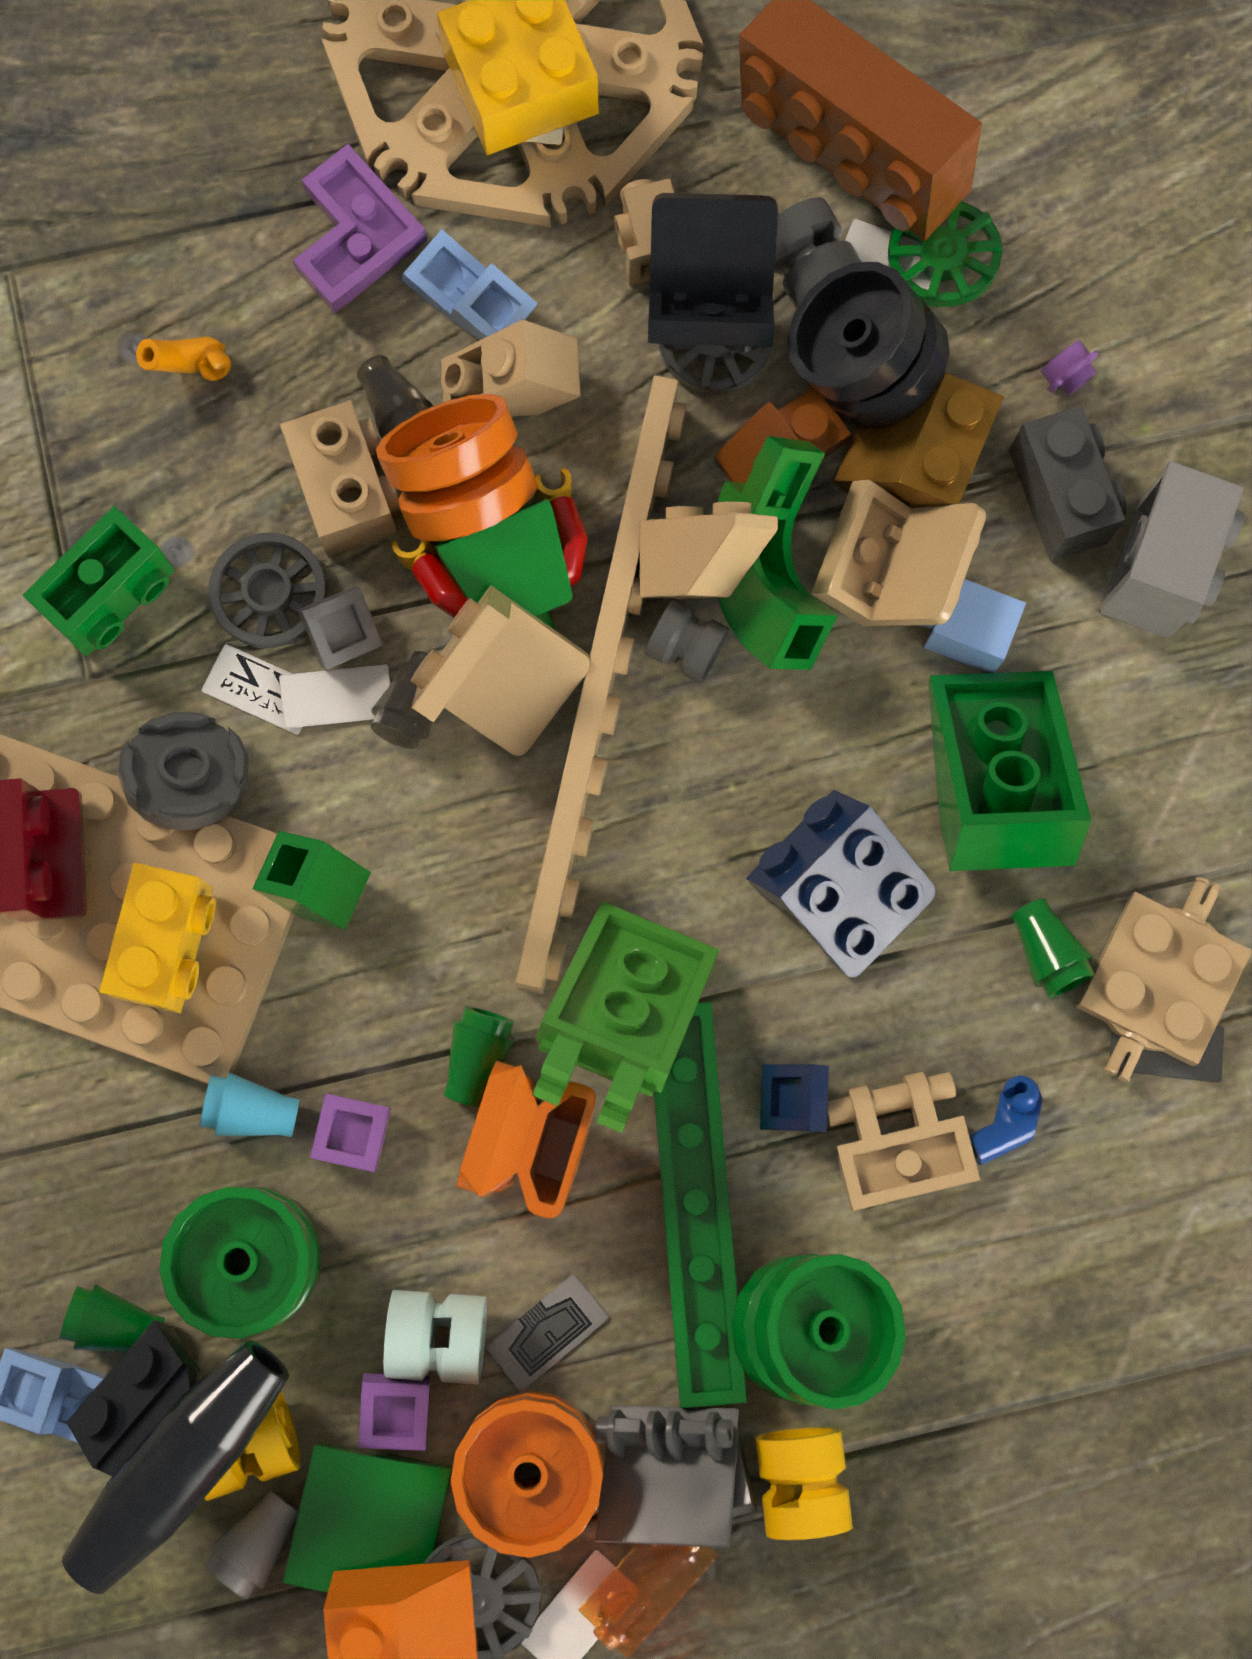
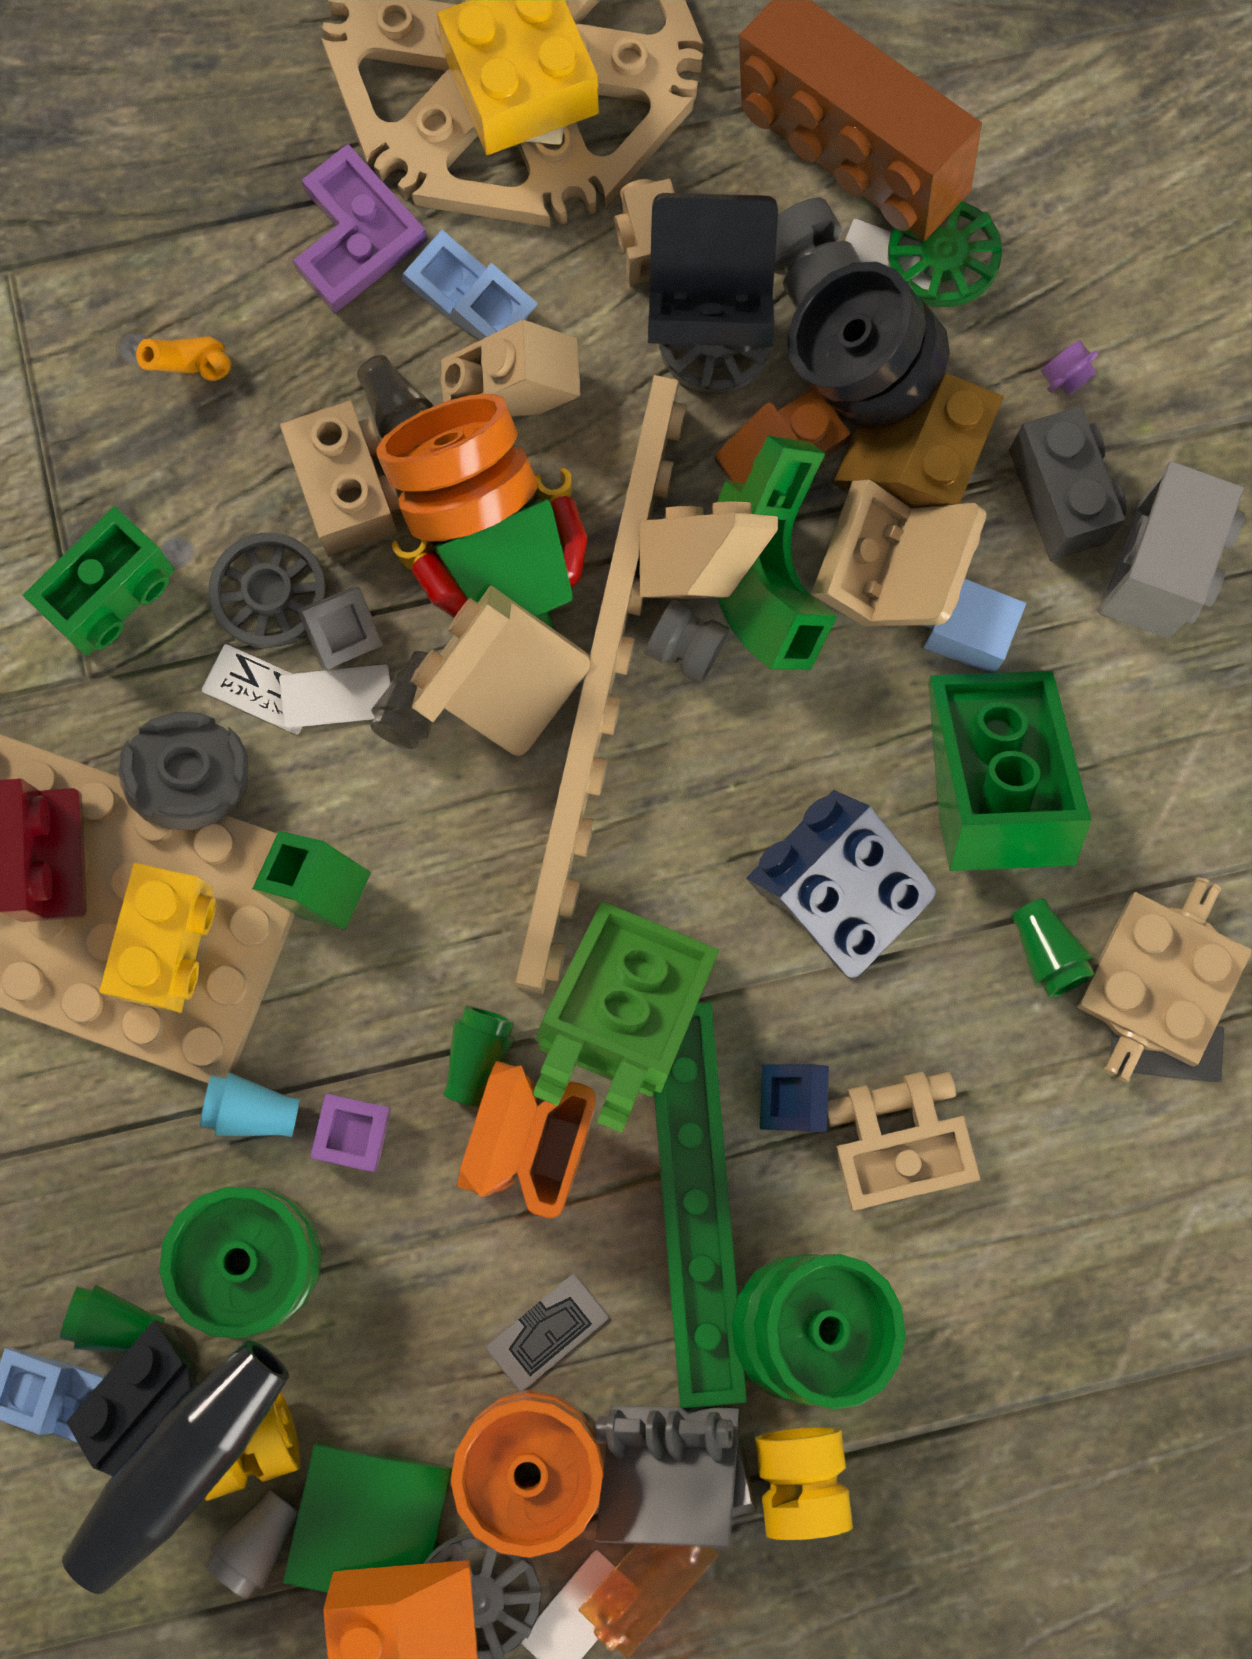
(393, 1413): medium lavender plate -> none
(412, 1334): light aqua wheel -> none
(1013, 1123): blue arm -> none

